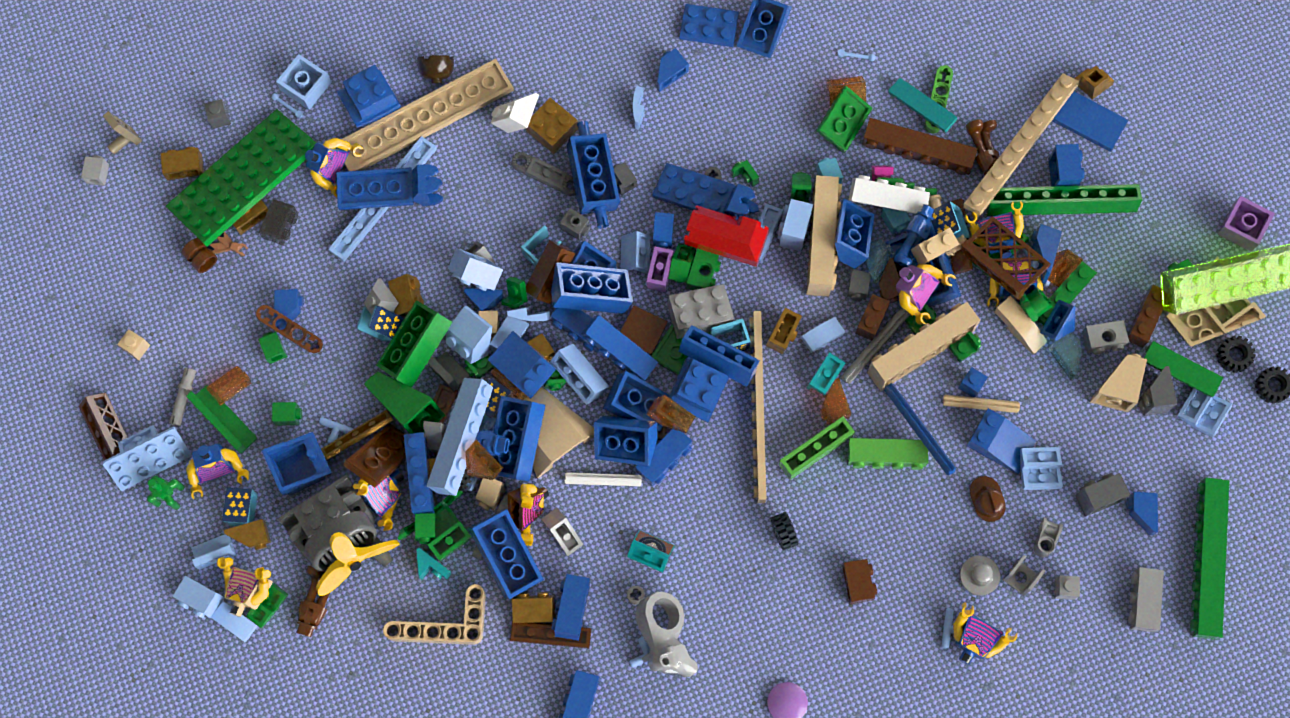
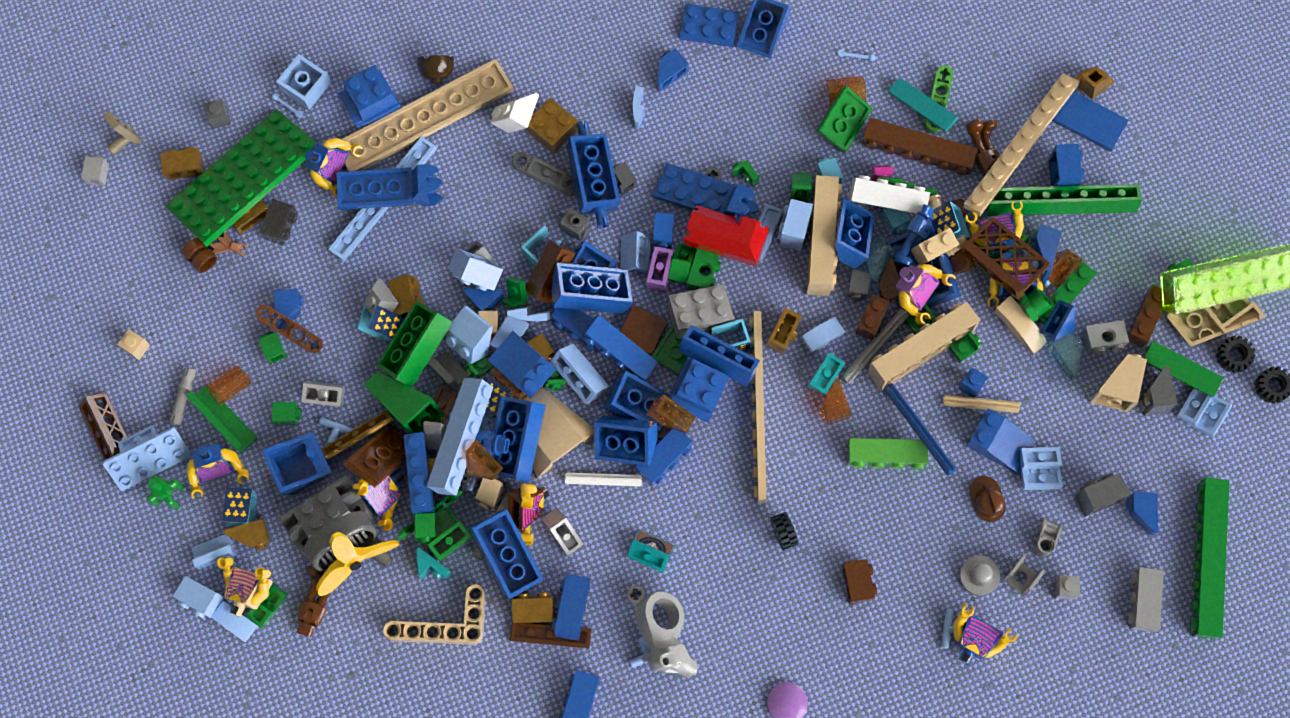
(323, 393): none -> light grey brick
(816, 448): bright green brick -> none
(1246, 223): brick -> none

